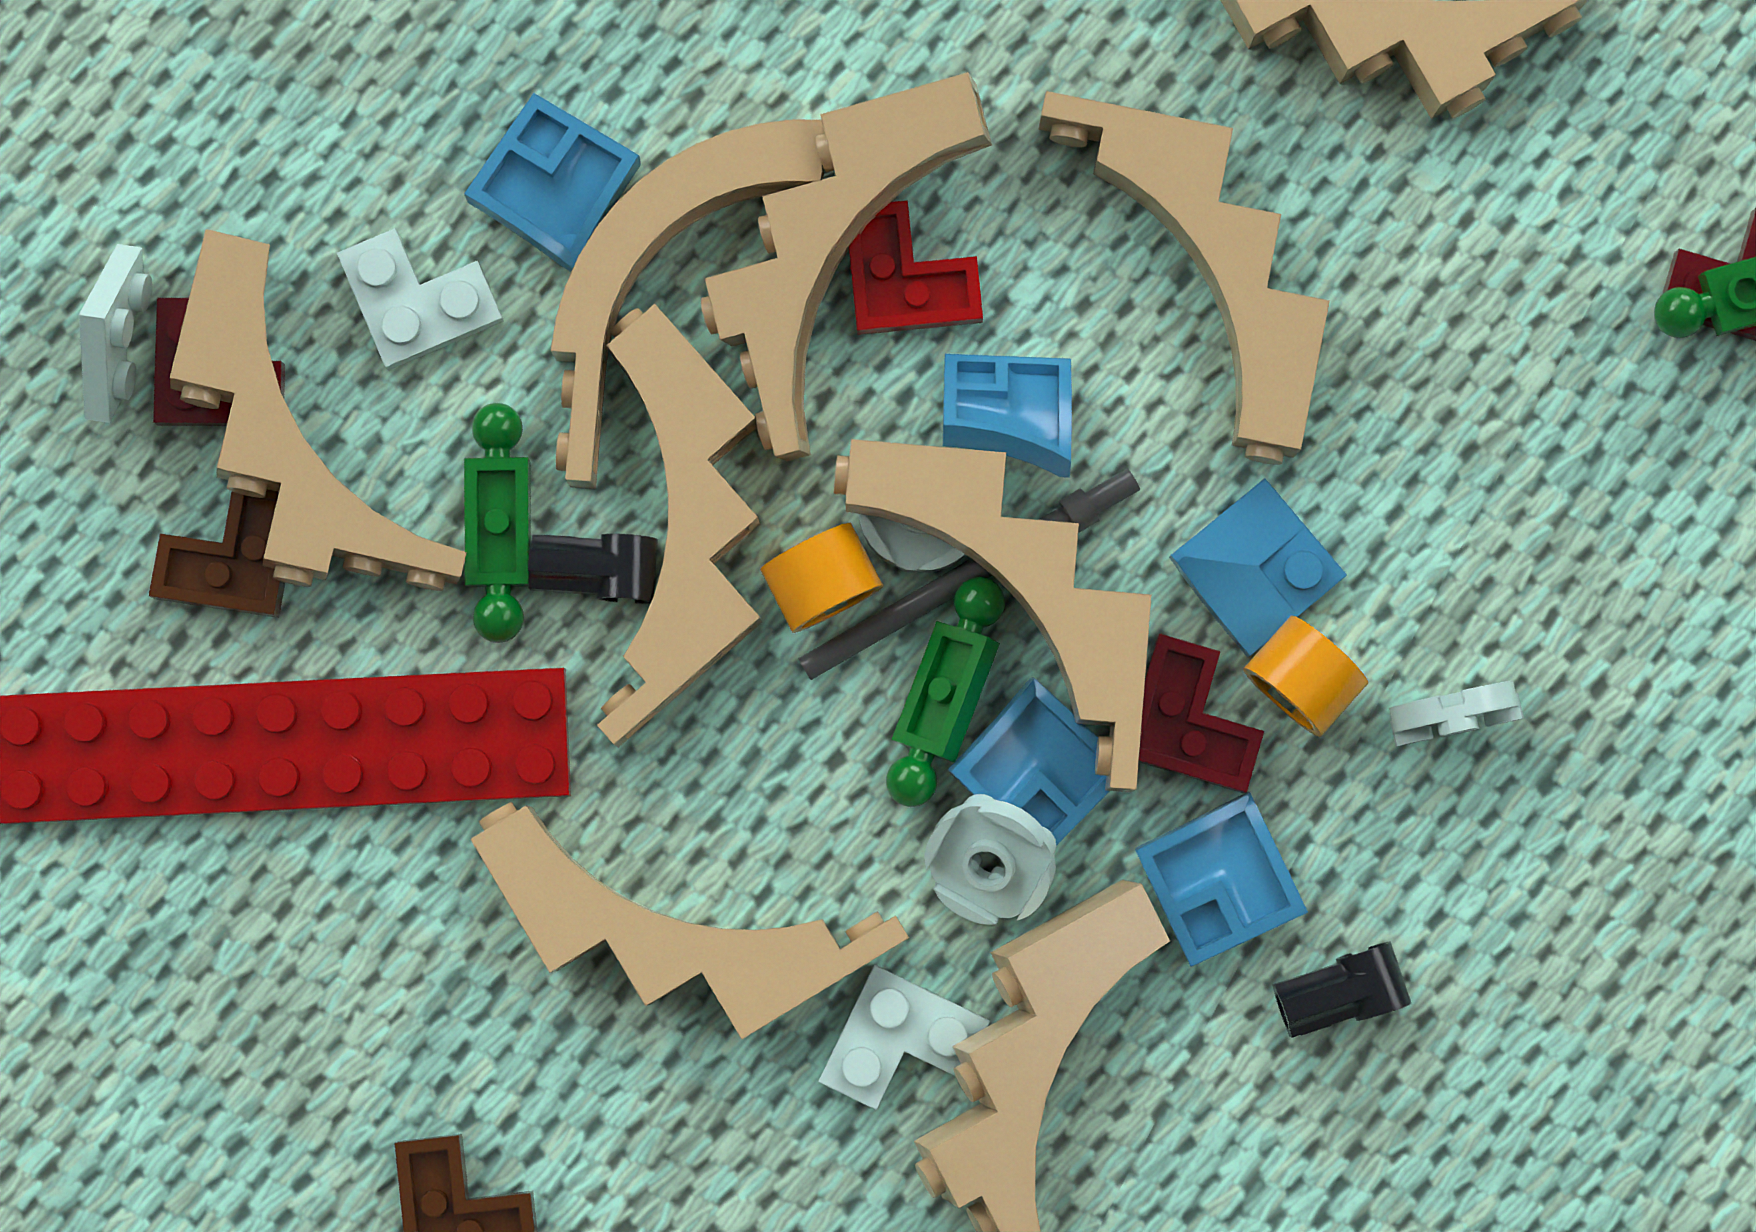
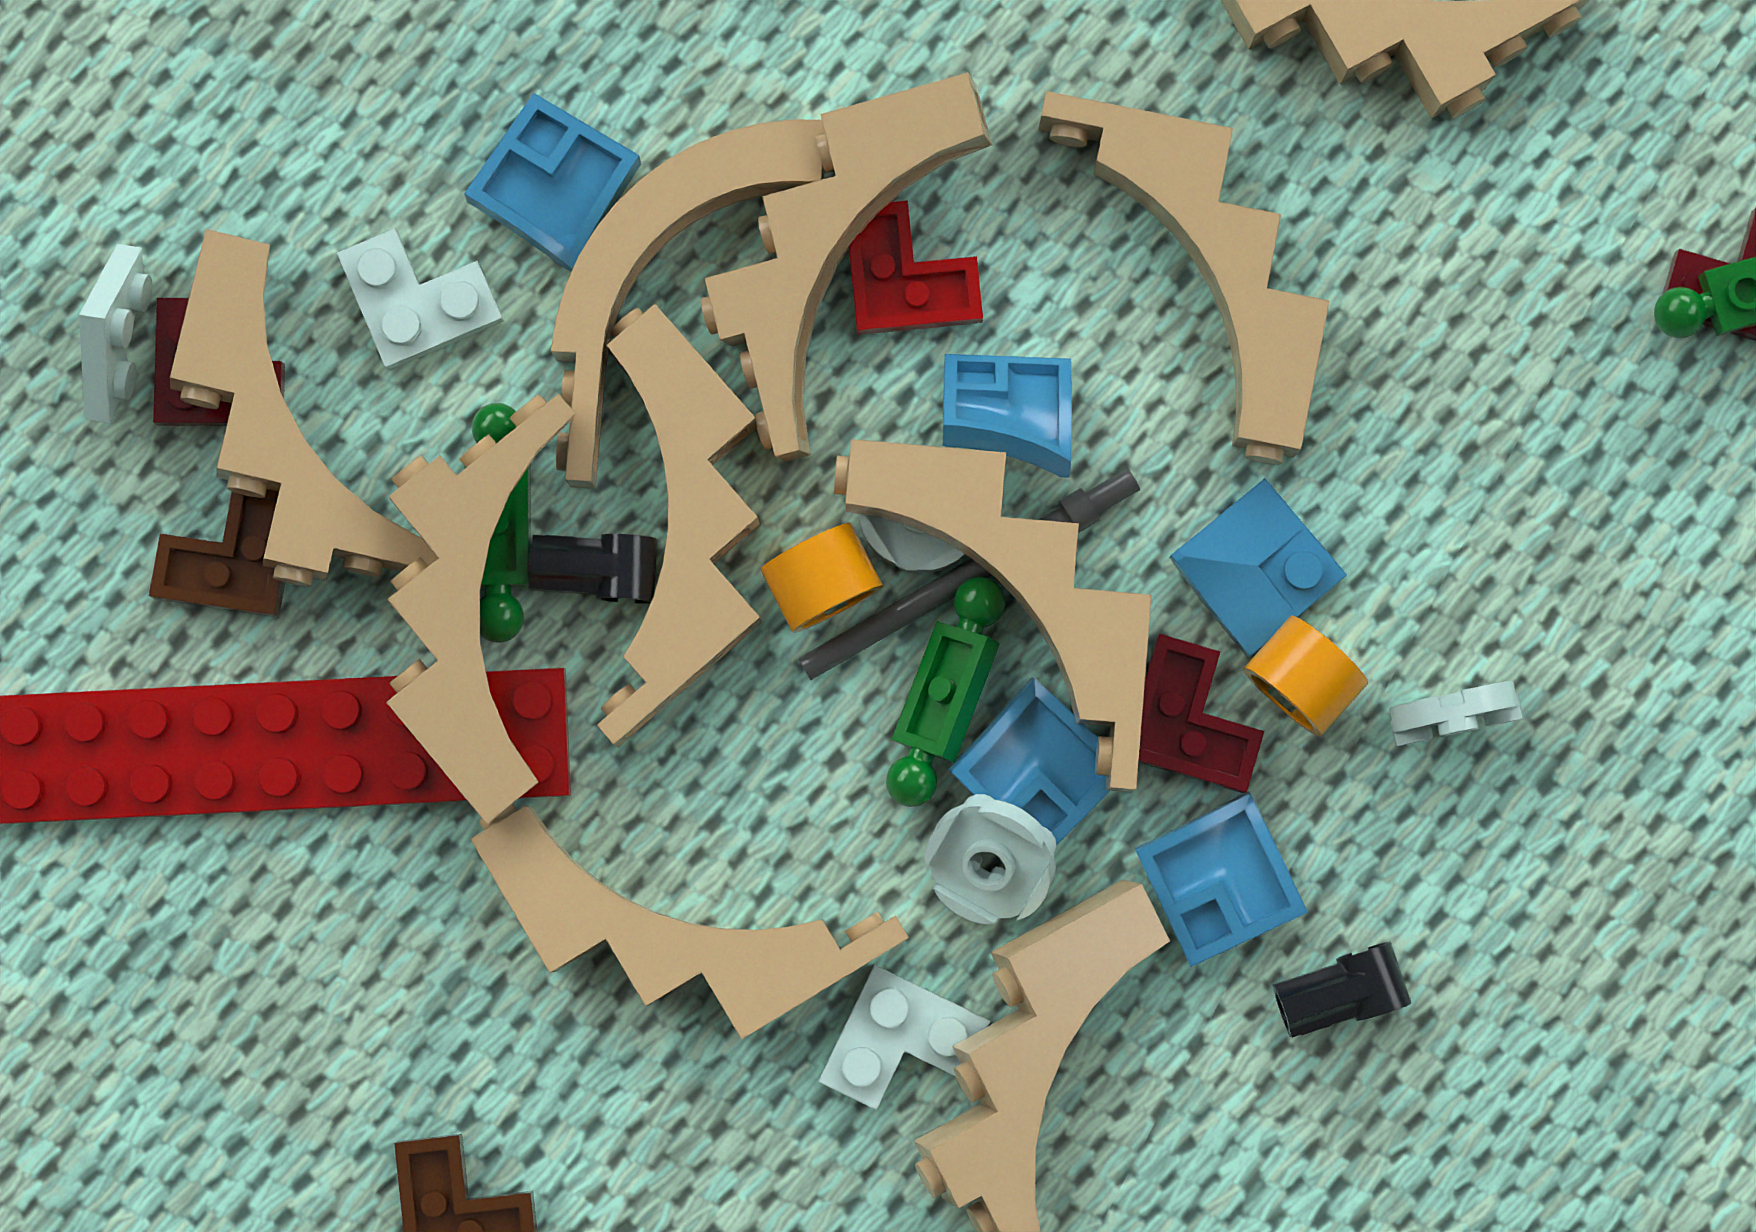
(456, 516): none -> tan arch

